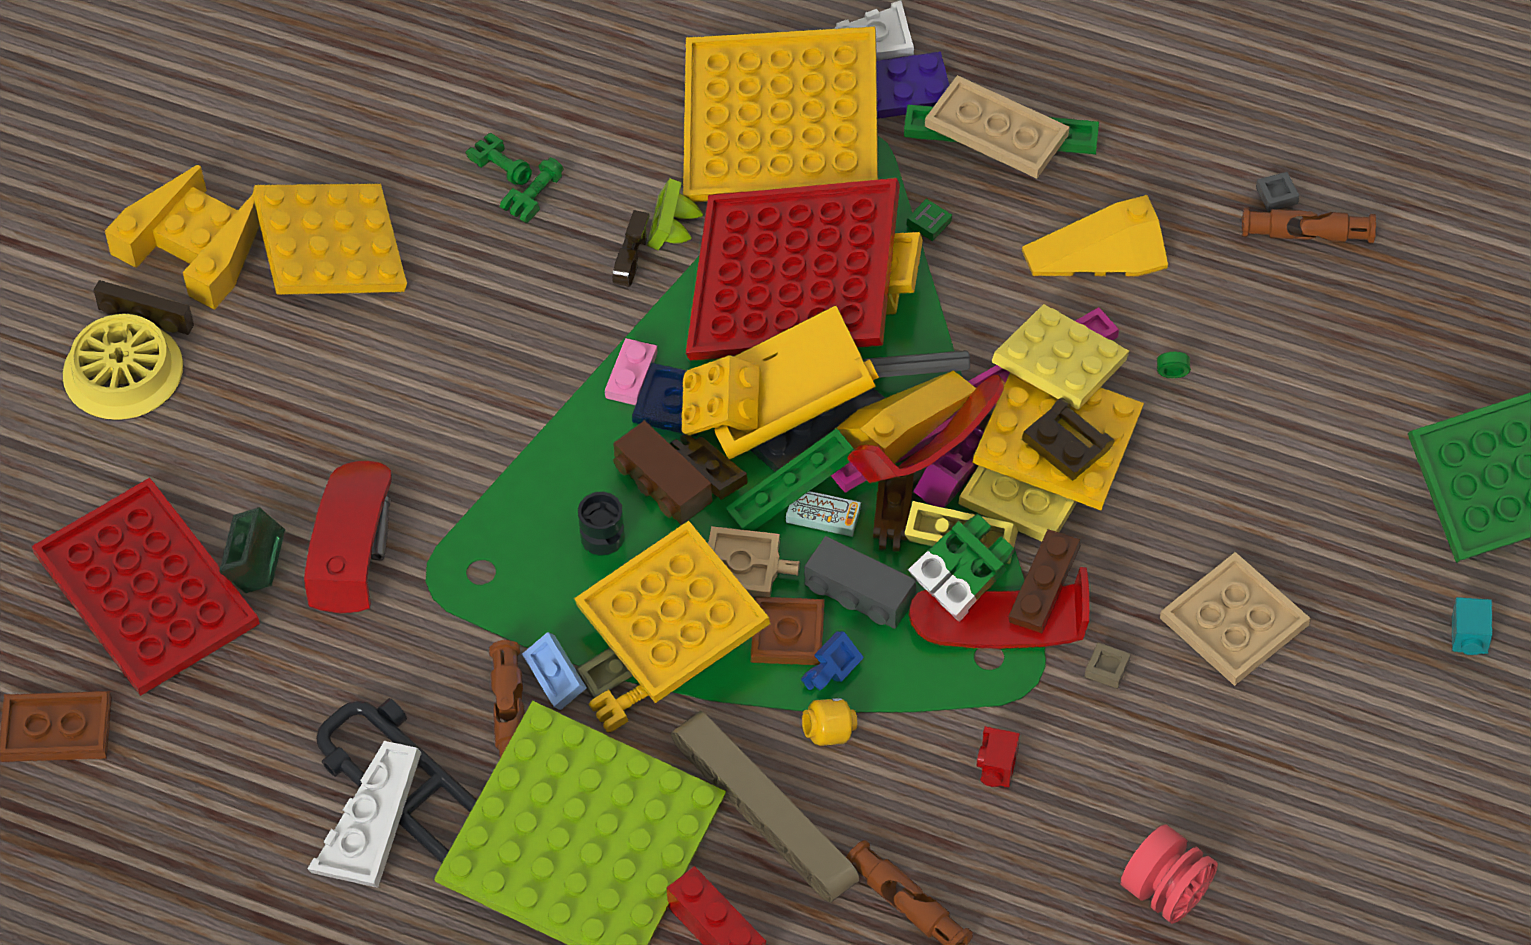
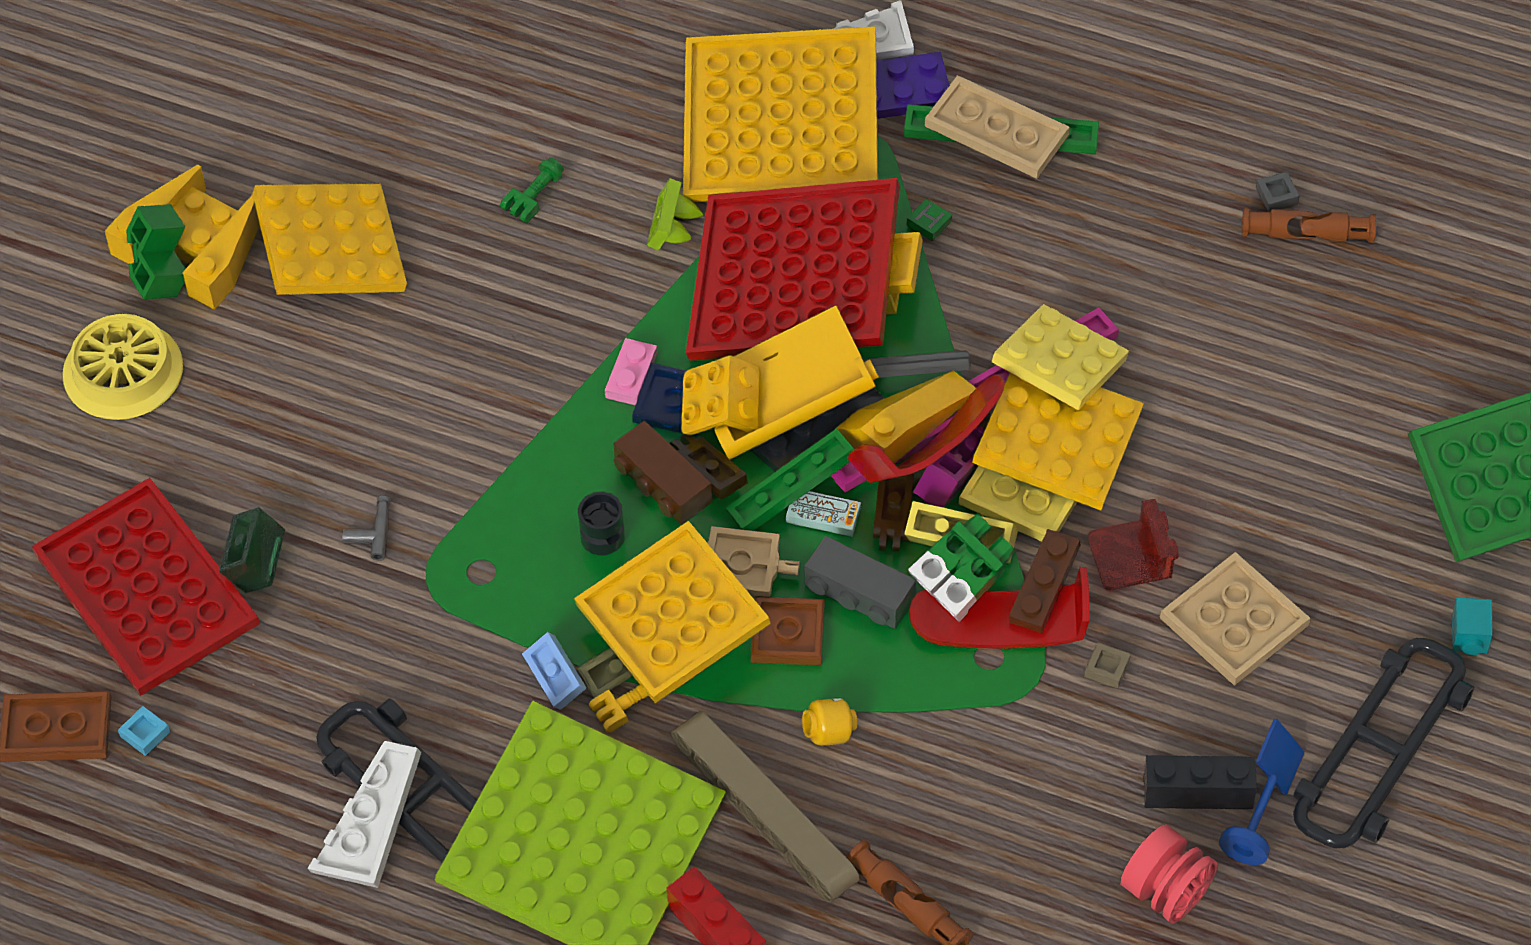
(144, 730): none -> medium azure plate
(154, 237): none -> green brick
(162, 312): dark brown plate -> none
(345, 537): red piece -> none
(508, 689): dark orange piece -> none
(517, 171): green hinge -> none
(627, 258): dark brown piece -> none
(836, 661): blue plate -> none
(998, 756): red brick -> none
(1061, 446): dark brown plate -> none
(1112, 240): yellow wedge -> none
(1134, 550): none -> clear red bracket
(1173, 364): green tile -> none
(1199, 782): none -> black brick
(1279, 761): none -> blue piece
(1369, 822): none -> black bar

